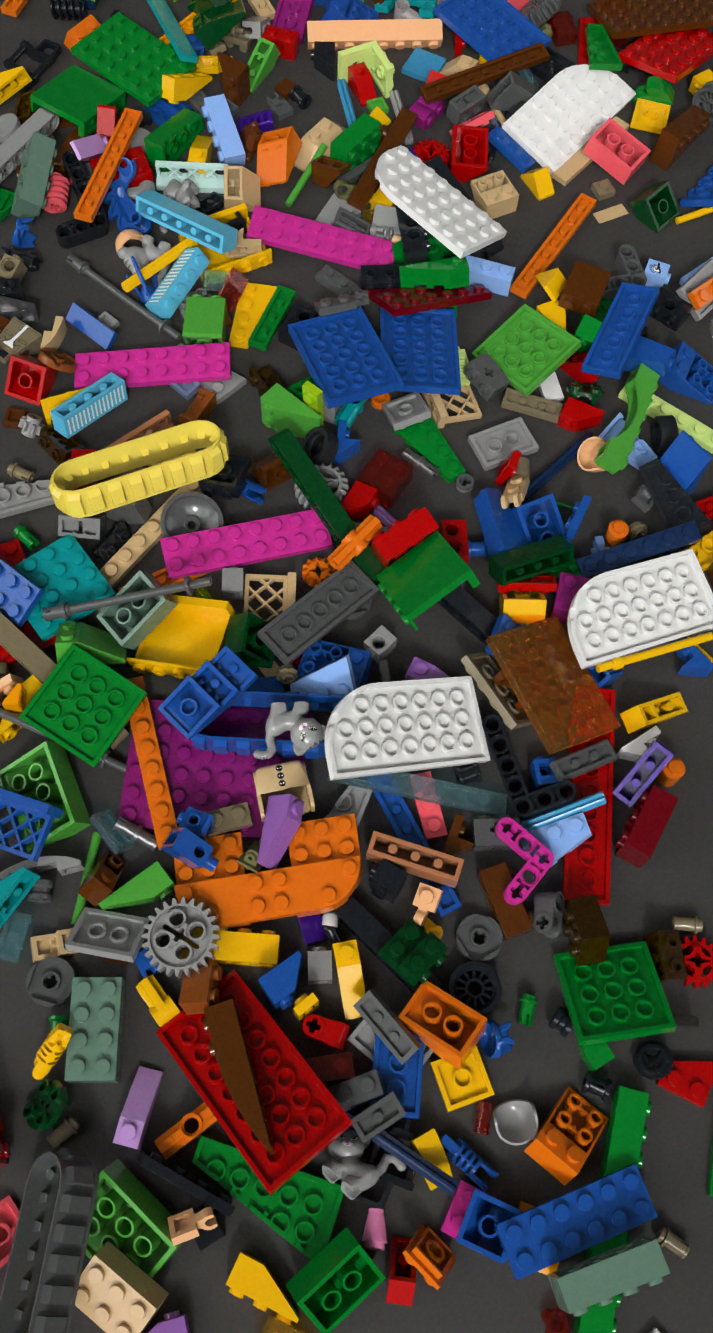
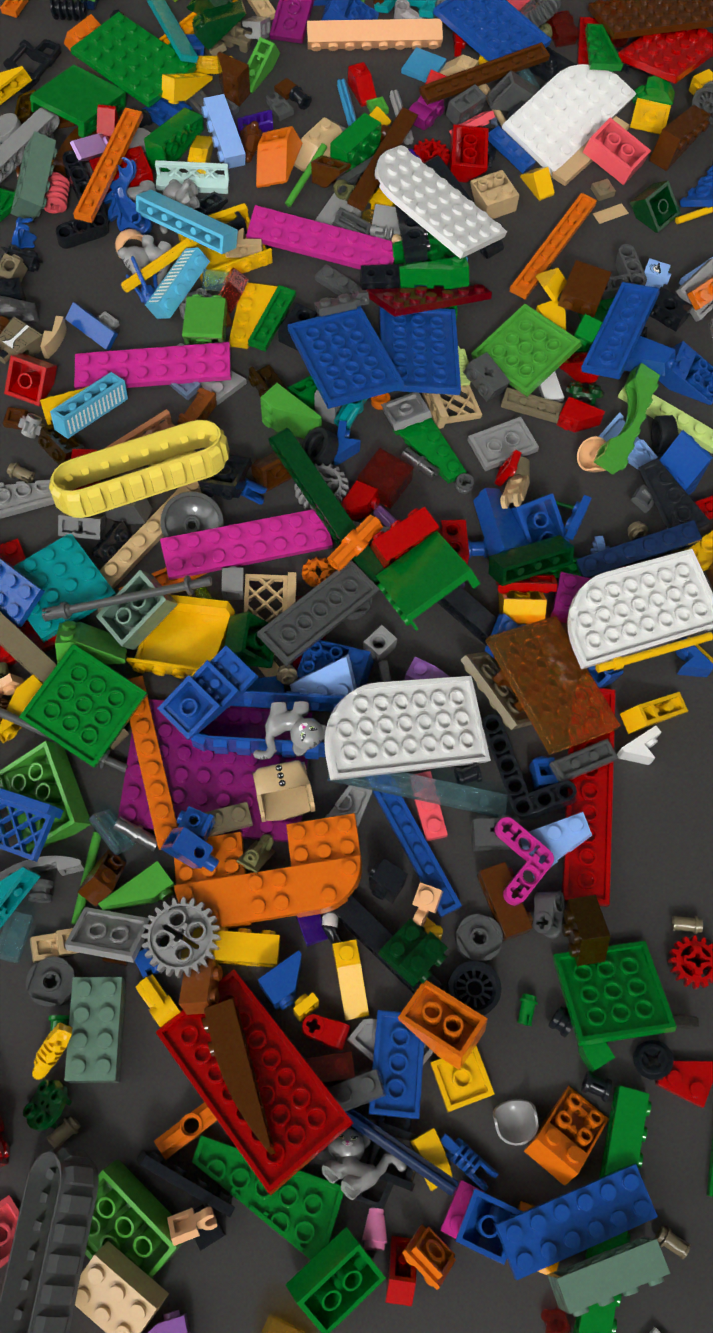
(16, 699): light orange slope -> none
(23, 533): green pin -> none
(59, 362): dark orange tile -> none
(83, 269): dark grey bar -> none
(138, 1108): lavender slope -> none
(241, 187): tan slope -> none
(256, 1281): yellow slope -> none
(280, 825): medium lavender slope -> none
(285, 40): red brick -> none
(313, 398): lime plate -> none
(320, 966): light grey brick -> none
(324, 58): black slope -> none
(375, 60): yellowish green bracket -> none
(378, 1117): dark grey plate -> none
(387, 1026): dark grey plate -> none
(415, 859): nougat brick -> none
(454, 845): reddish brown slope -> none
(483, 1117): clear red pin -> none
(491, 274): light blue brick -> none
(496, 1039): blue piece -> none
(554, 468): dark blue axle -> none
(573, 808): dark azure axle -> none
(616, 533): orange brick -> none
(643, 772): dark purple brick -> none
(645, 826): dark red brick -> none
(666, 954): dark brown bracket -> none
(671, 772): orange brick -> none

